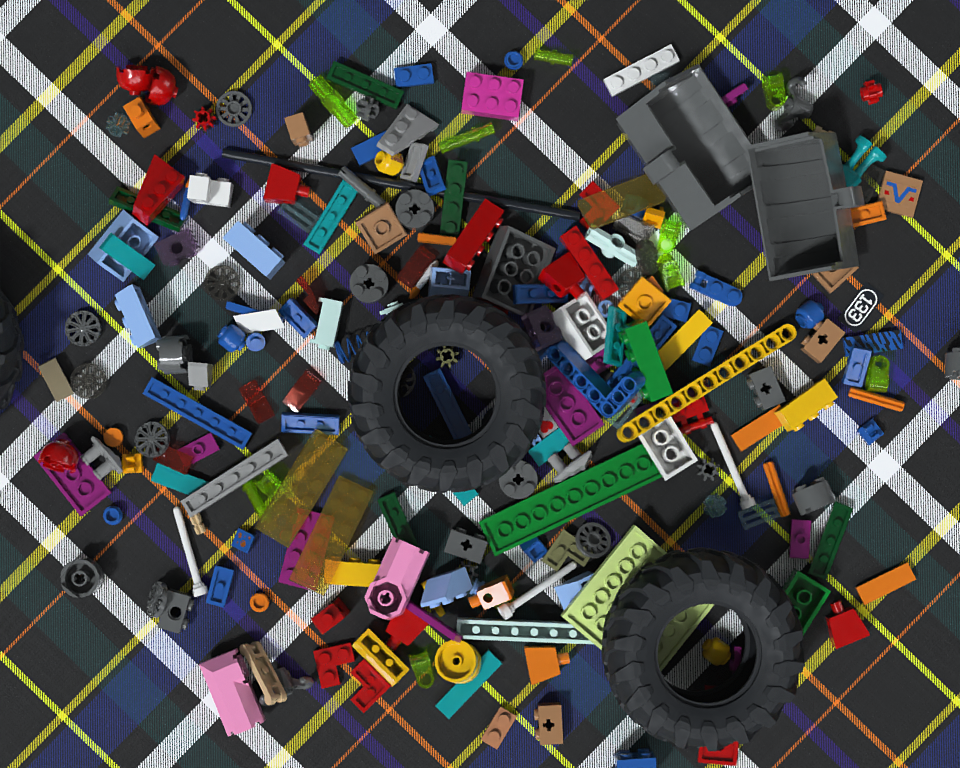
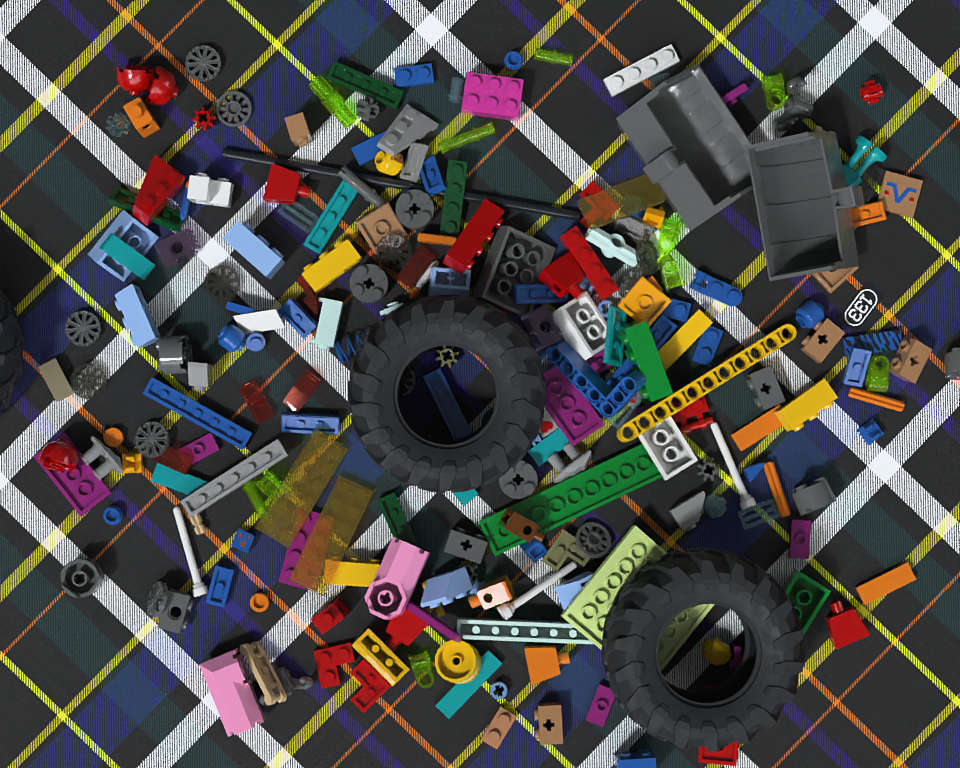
(203, 63): none -> dark grey wheel
(331, 265): none -> yellow brick
(393, 251): none -> clear smoke wheel
(455, 91): none -> clear light blue pin
(493, 688): none -> medium blue bush
(516, 522): none -> reddish brown torso
(600, 705): none -> magenta plate
(688, 511): none -> light grey slope
(752, 470): none -> blue slope
(830, 540): dark green plate -> none
(909, 359): none -> medium nougat brick

